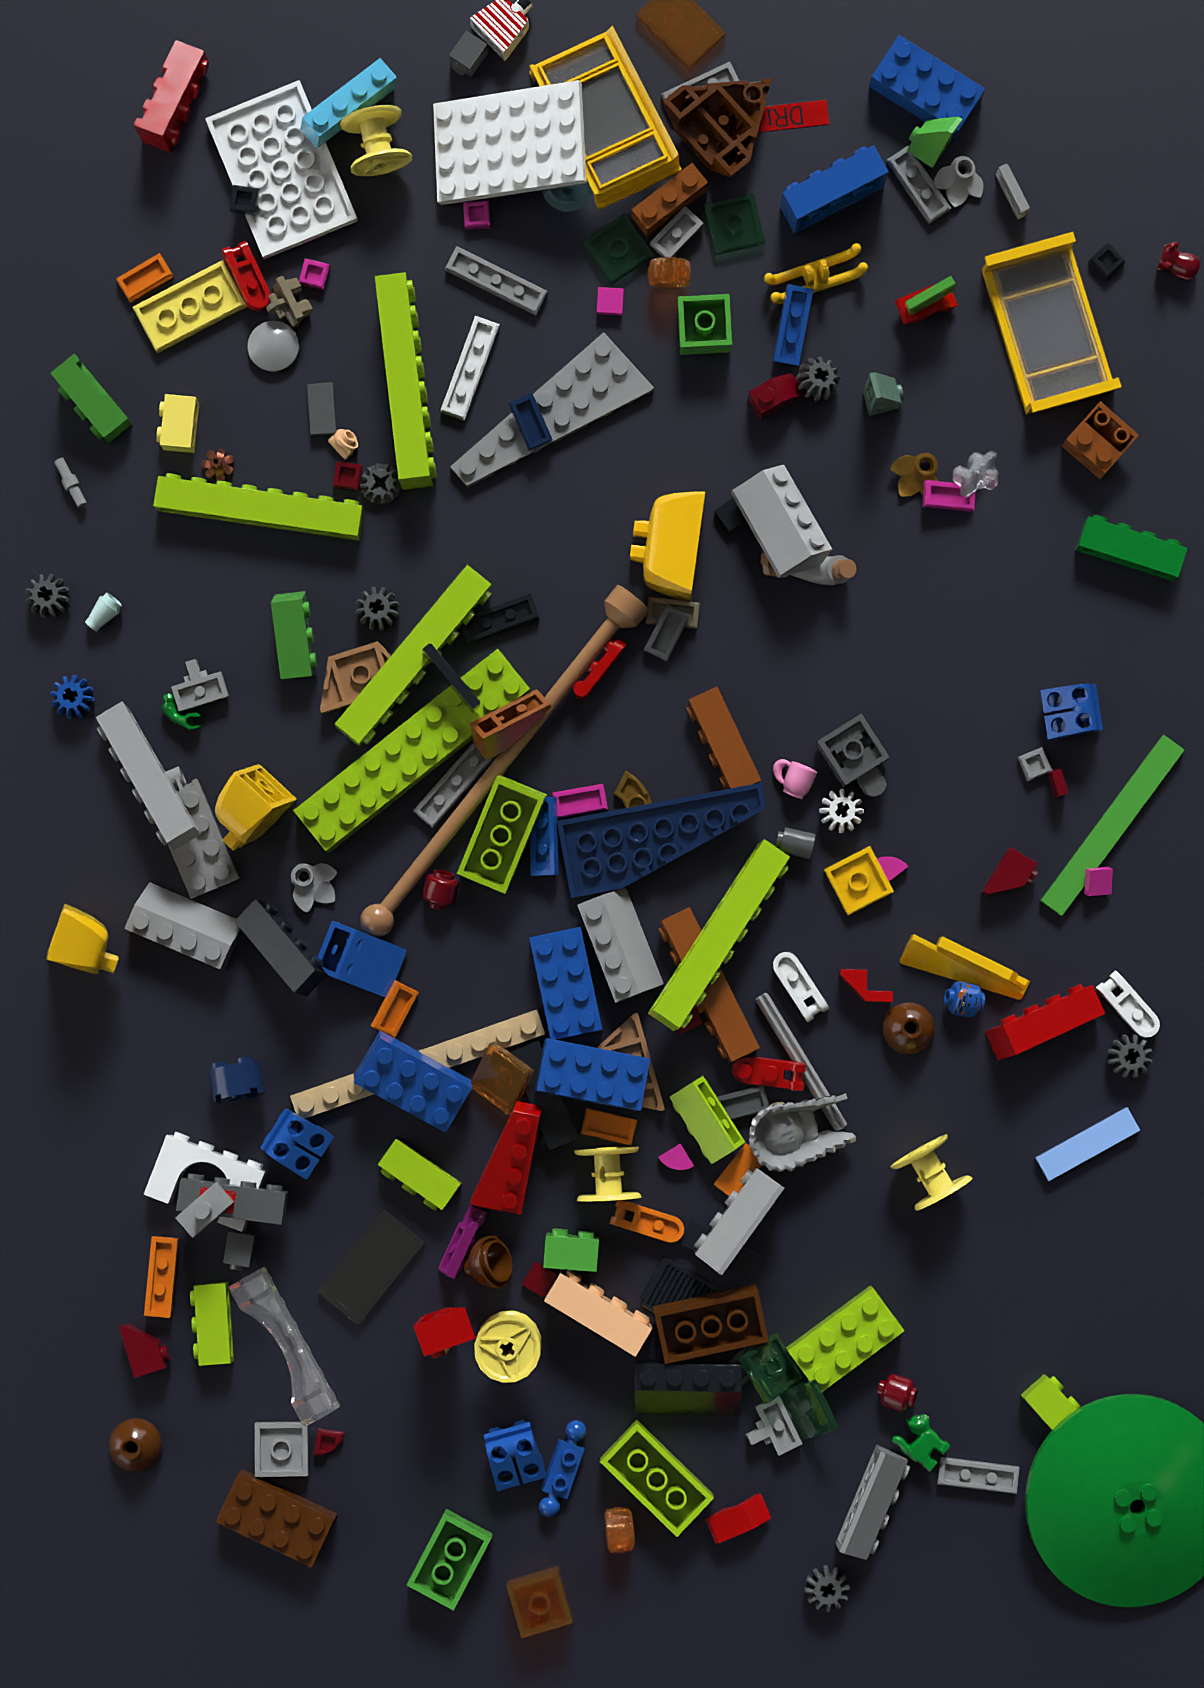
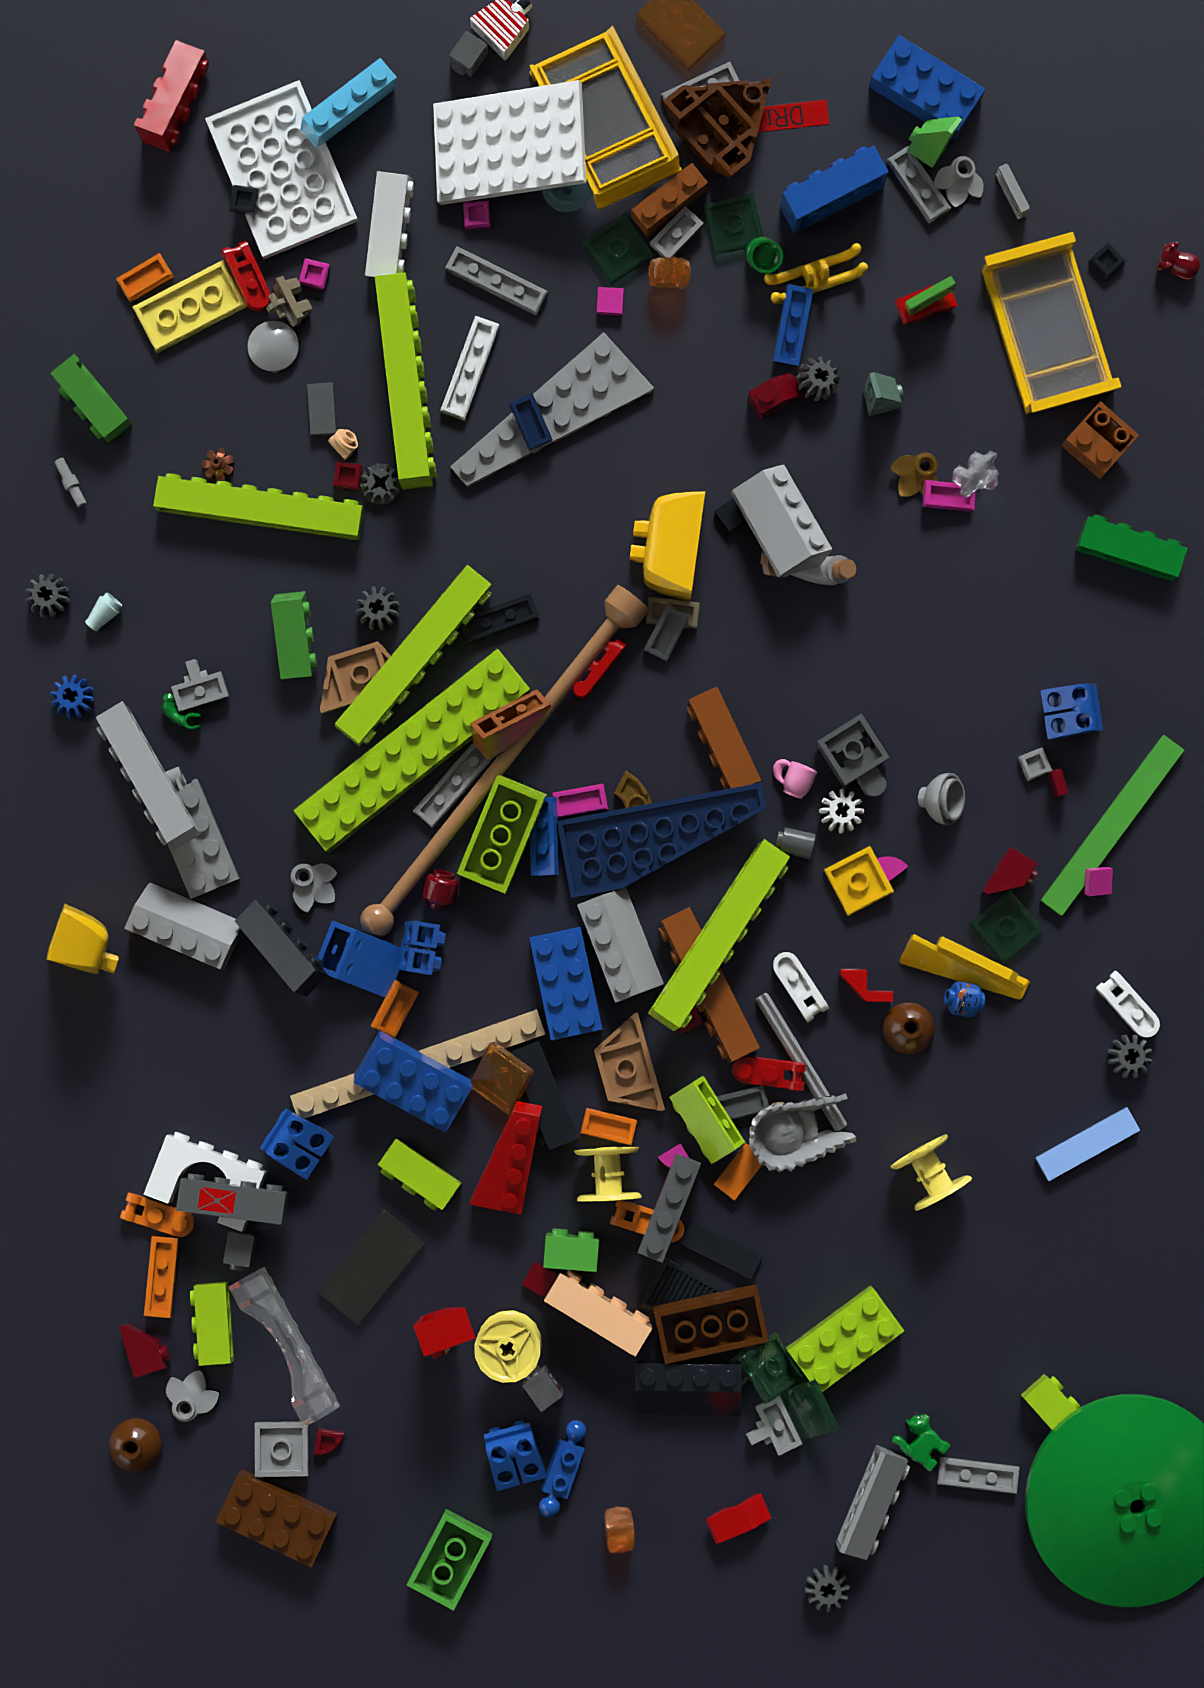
(158, 1216): none -> orange plate
(178, 423): light yellow brick -> none
(192, 1392): none -> light grey plate
(204, 1209): light grey tile -> none
(236, 1080): dark blue brick -> none
(251, 805): yellow hips -> none
(372, 125): light yellow piece -> none
(389, 224): none -> white wedge
(417, 945): none -> blue hips
(451, 677): black tile -> none
(461, 1241): magenta hinge -> none
(489, 1263): reddish brown piece -> none
(539, 1601): clear orange brick -> none
(542, 1387): none -> flat silver brick
(592, 1075): blue brick -> none
(656, 1478): lime brick -> none
(668, 1208): none -> dark grey brick
(704, 324): bright green brick -> none
(738, 1220): light grey slope -> none
(764, 255): none -> green wheel
(897, 1393): dark red head -> none
(943, 798): none -> light grey piece
(1006, 926): none -> clear green tile
(1044, 1022): red wedge -> none

